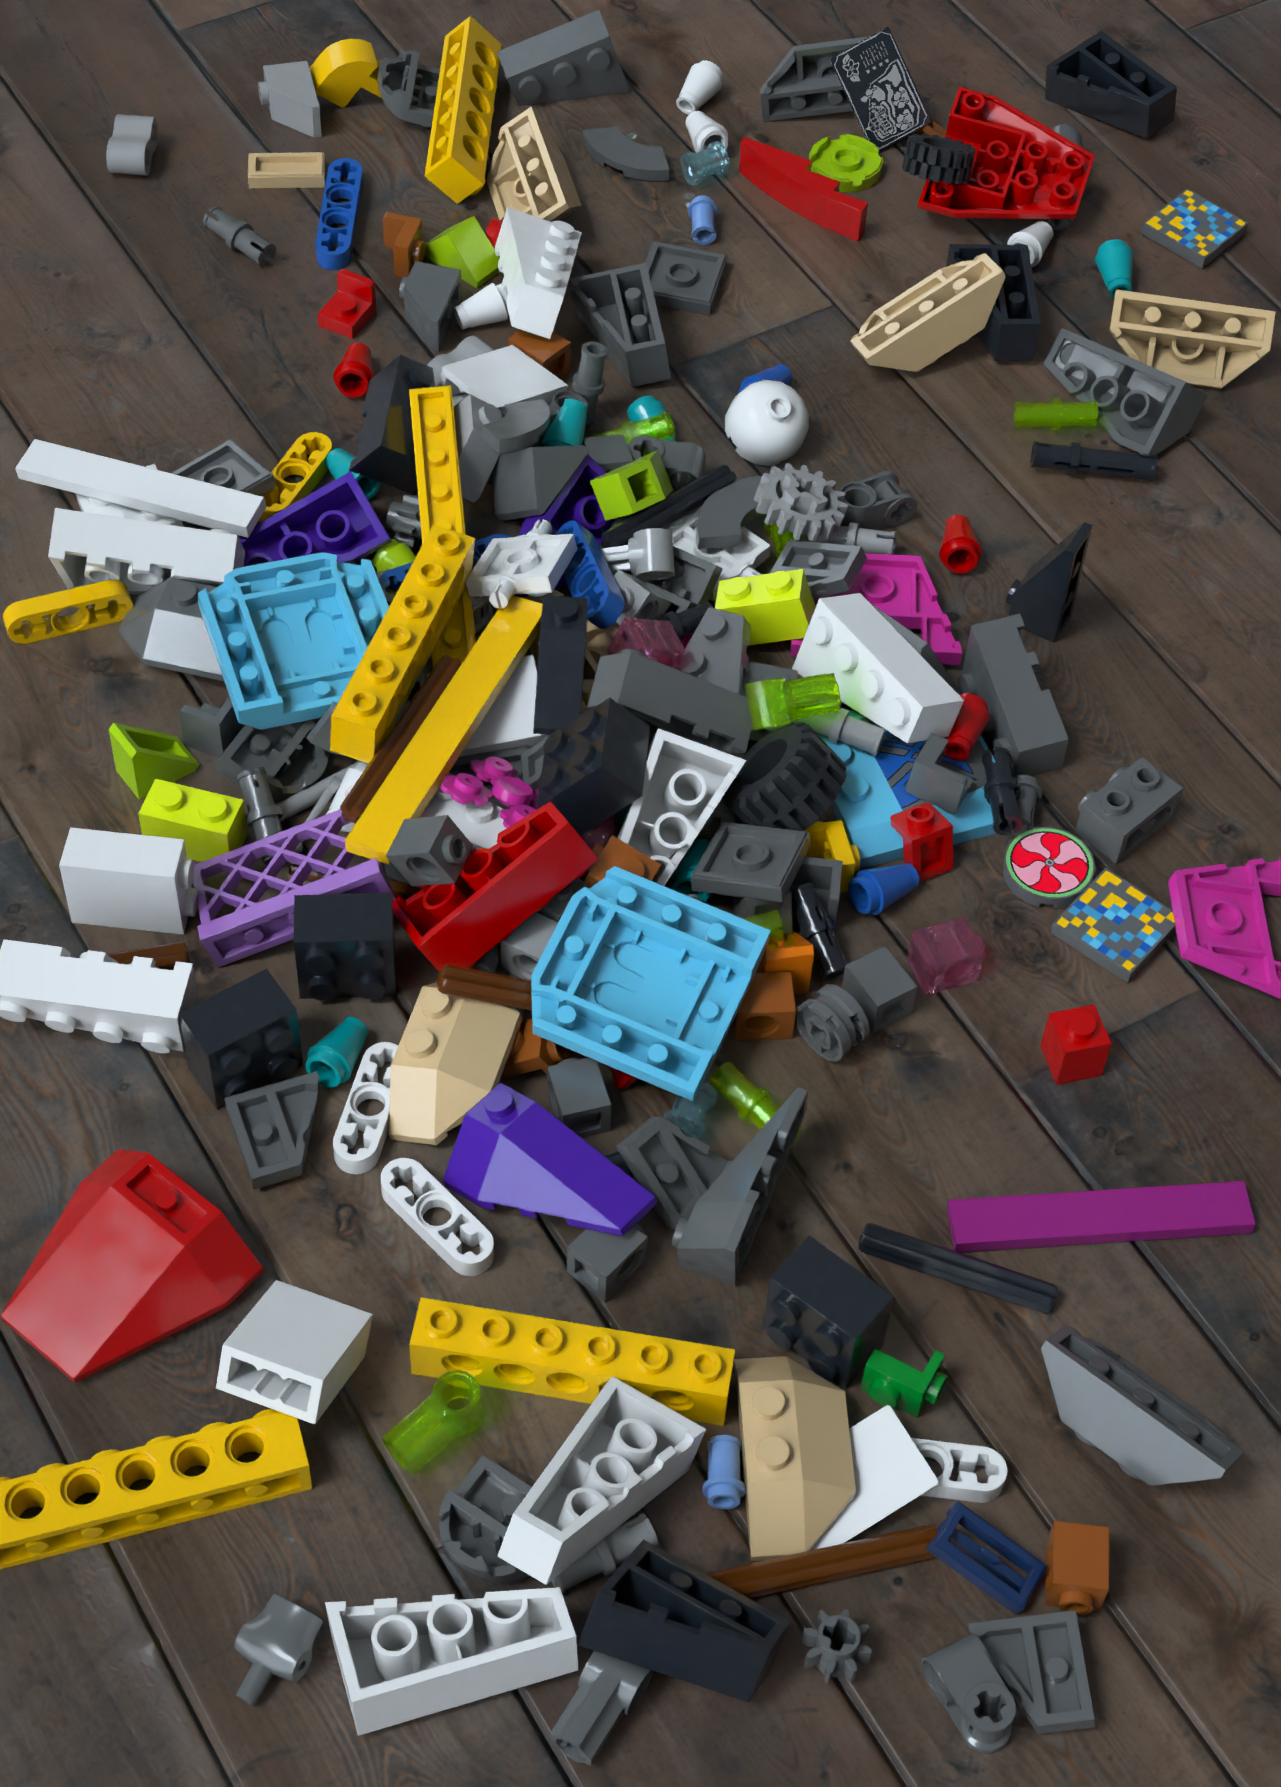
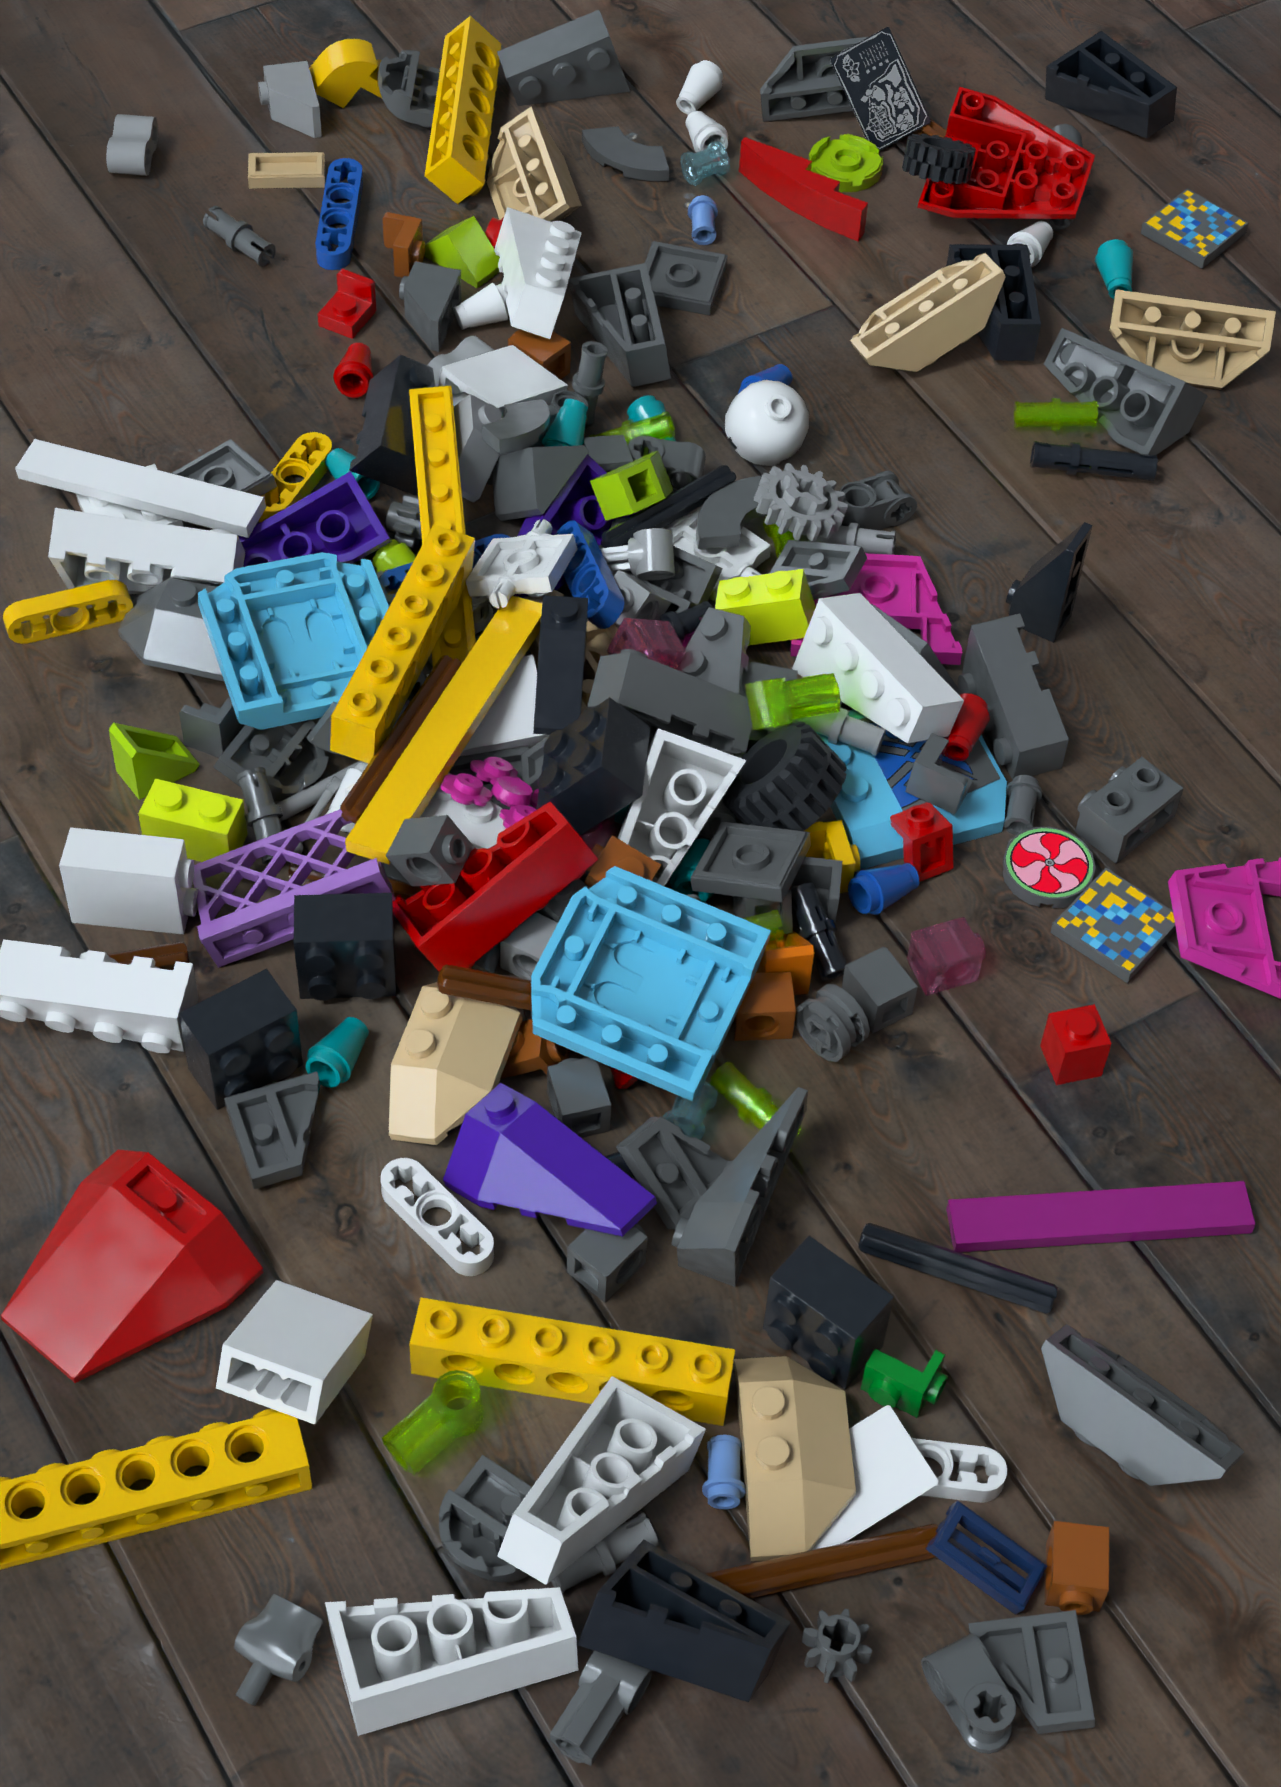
(374, 1127): white beam -> none
(959, 545): red cone -> none
(1002, 791): black pin -> none

